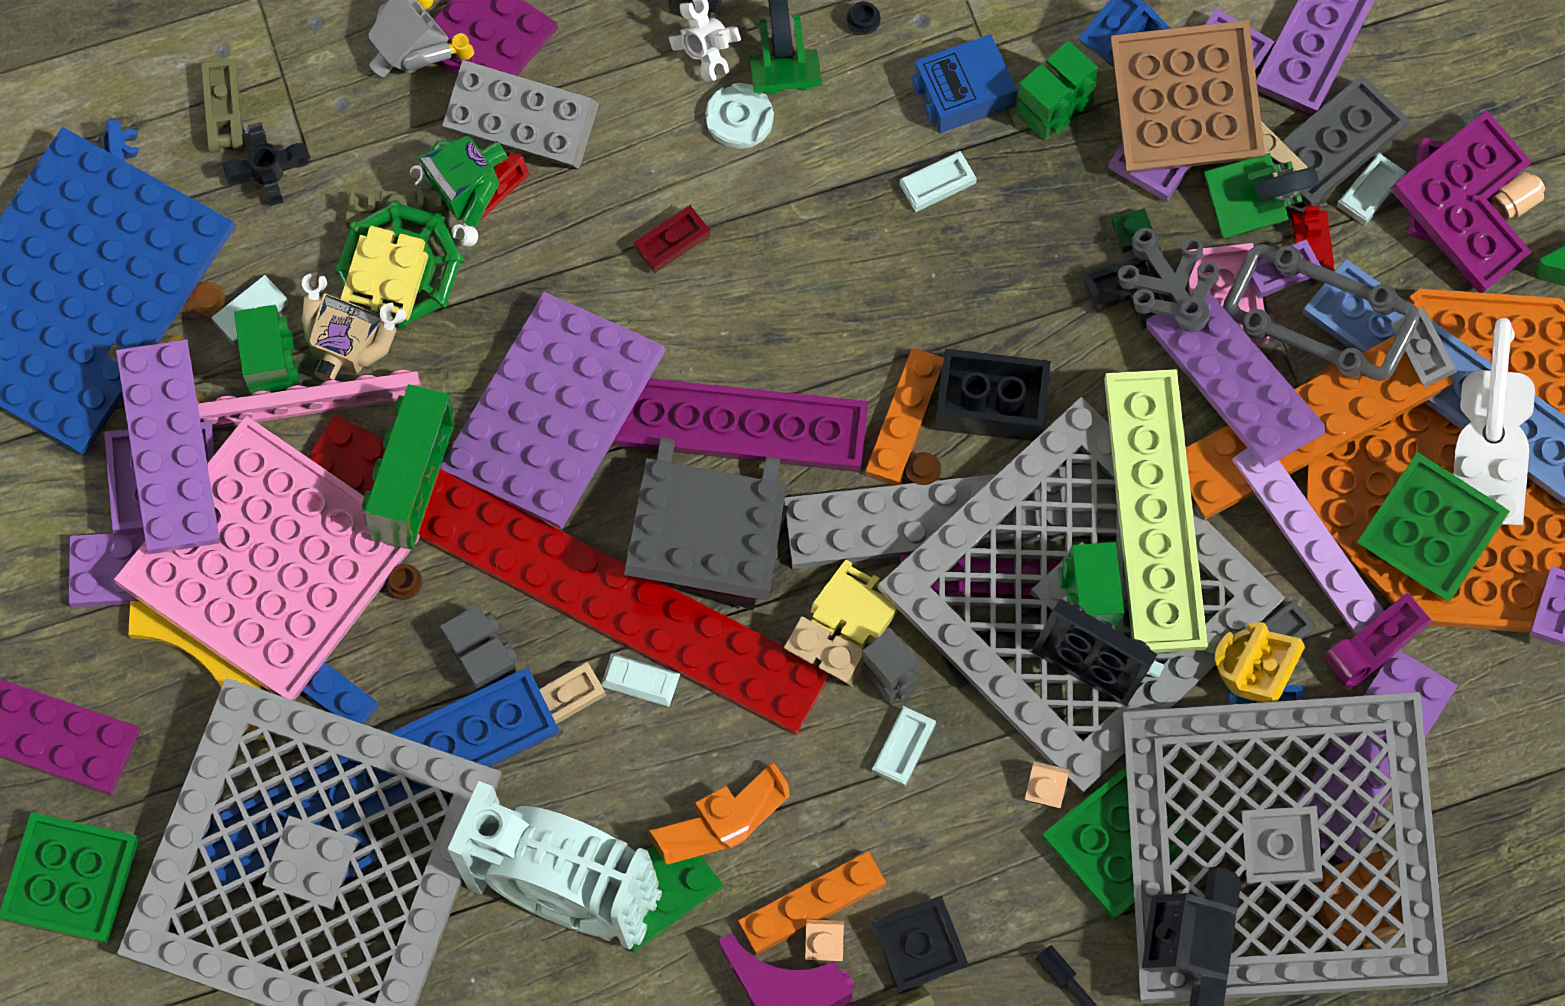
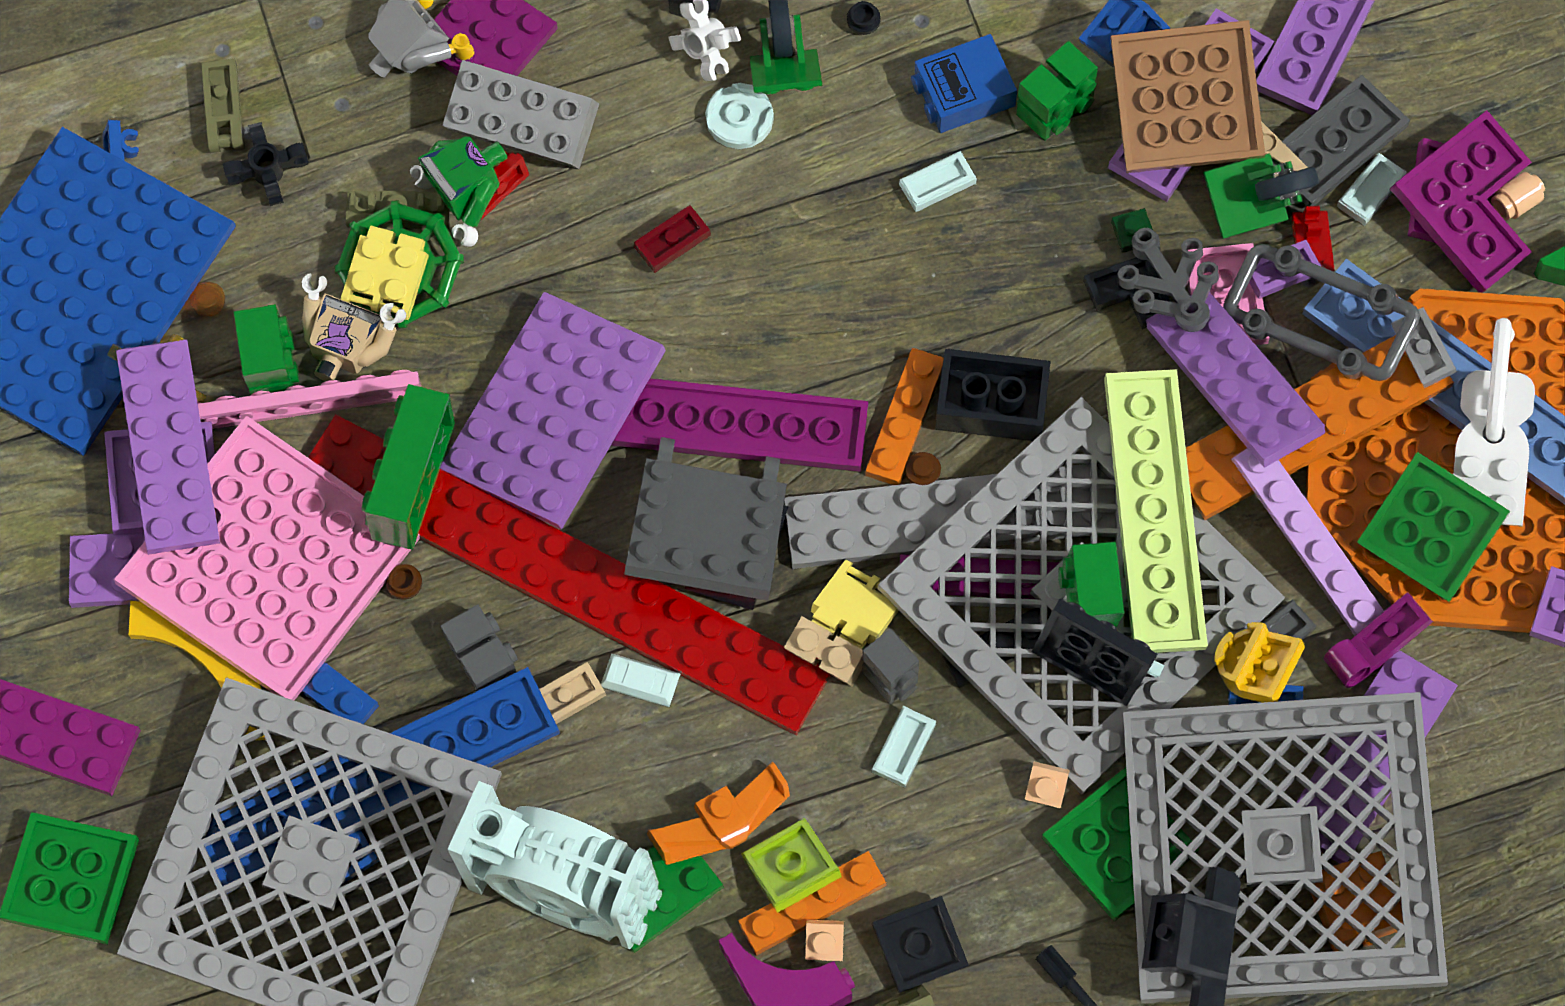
(258, 295): light aqua tile -> none
(791, 865): none -> lime tile

